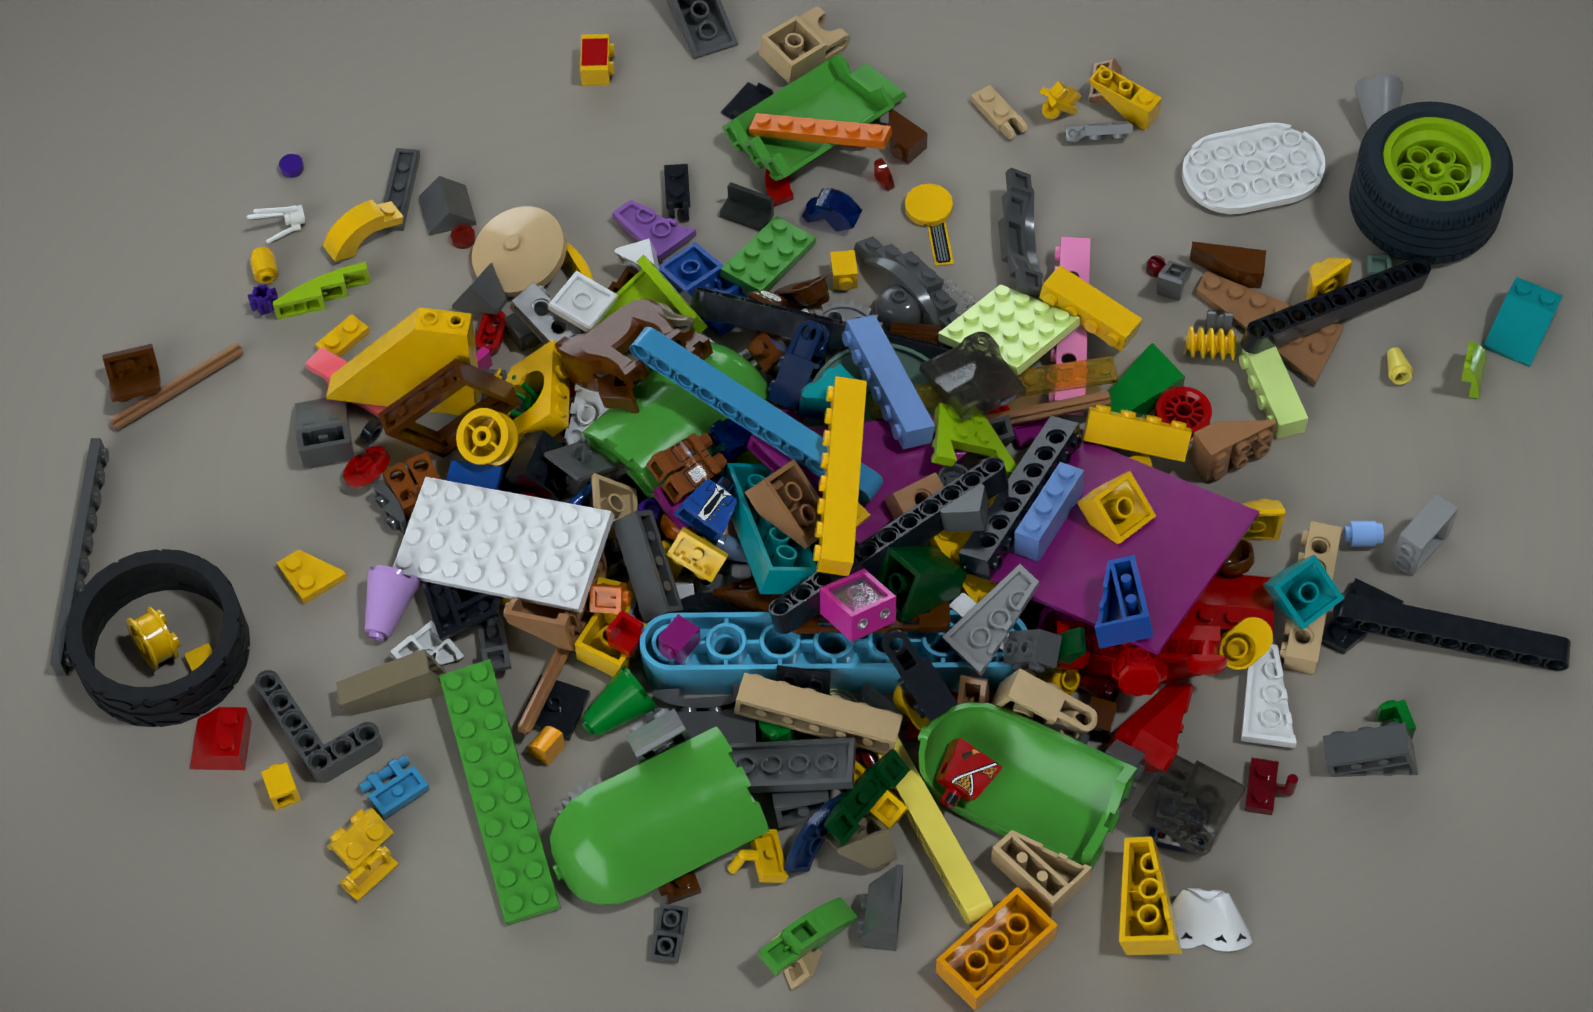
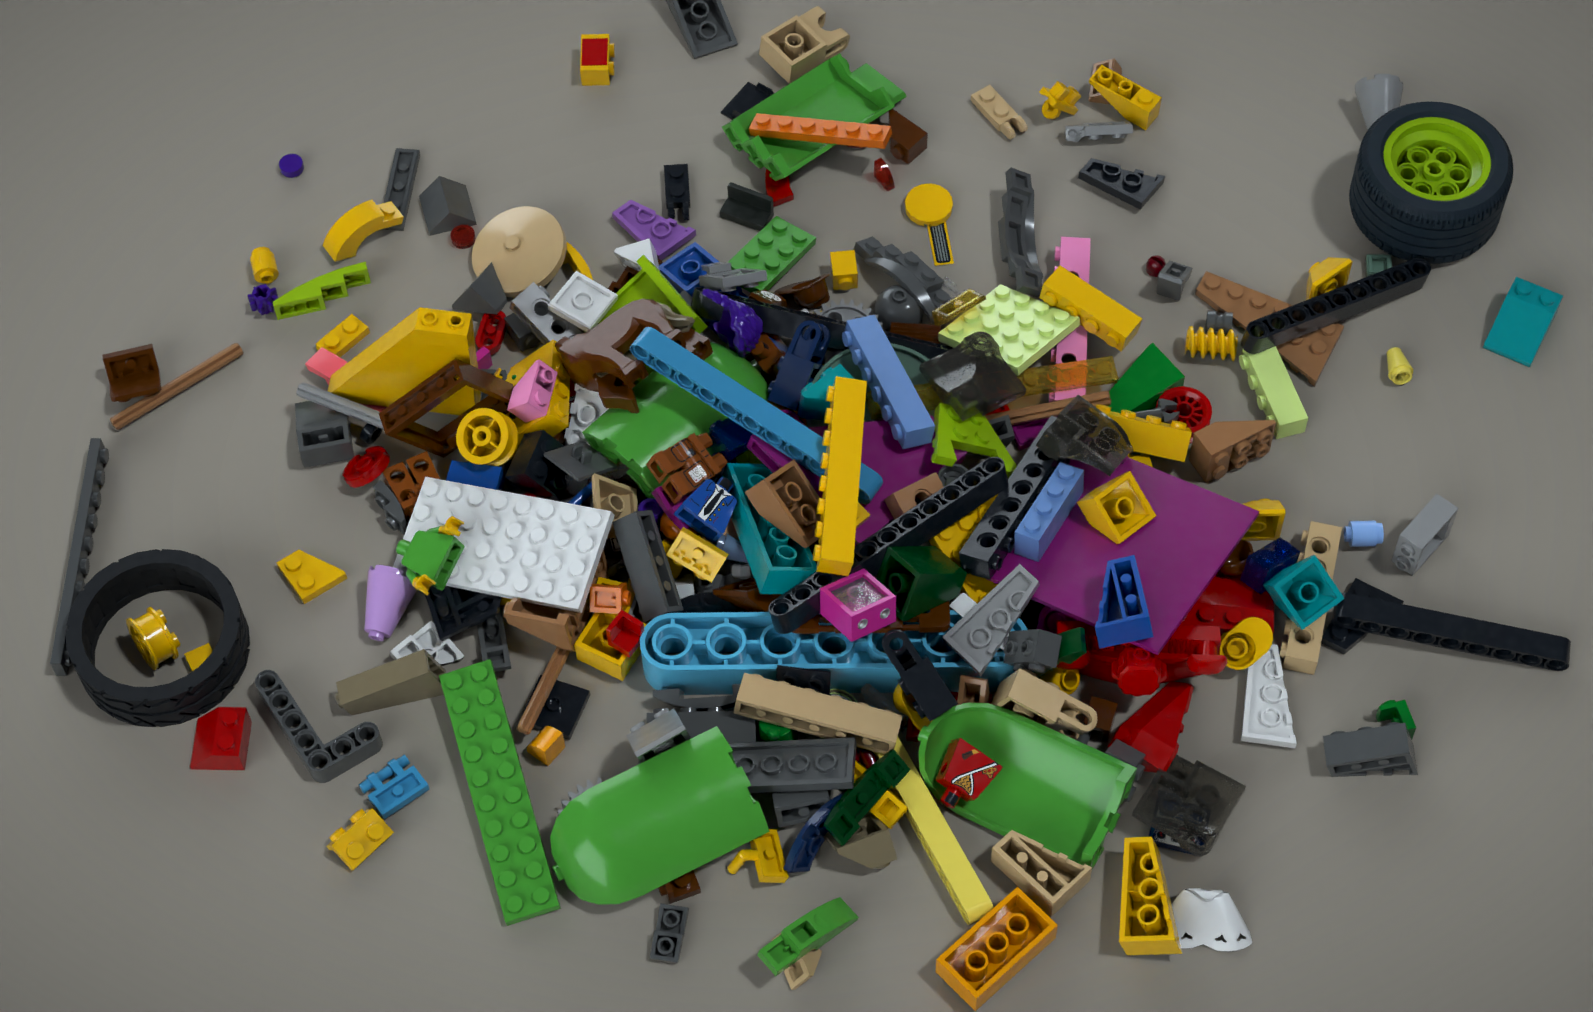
(280, 785): yellow brick -> none
(292, 215): white plant -> none
(339, 404): none -> light grey axle
(369, 873): yellow hinge -> none
(432, 555): none -> bright green torso
(533, 392): none -> bright pink slope
(617, 704): green cone -> none
(679, 639): magenta brick -> none
(723, 278): none -> light grey plate
(738, 324): none -> dark purple hair
(834, 207): clear blue brick -> none
(882, 911): dark grey slope -> none
(957, 306): none -> clear yellow slope
(966, 512): dark grey slope -> none
(1086, 436): none -> clear smoke slope
(1099, 687): dark red cone -> none
(1123, 184): none -> black wing
(1163, 405): none -> dark grey bar
(1231, 262): reddish brown slope -> none
(1253, 168): white plate -> none
(1263, 786): dark red plate -> none
(1267, 563): none -> clear blue brick
(1474, 368): lime slope -> none

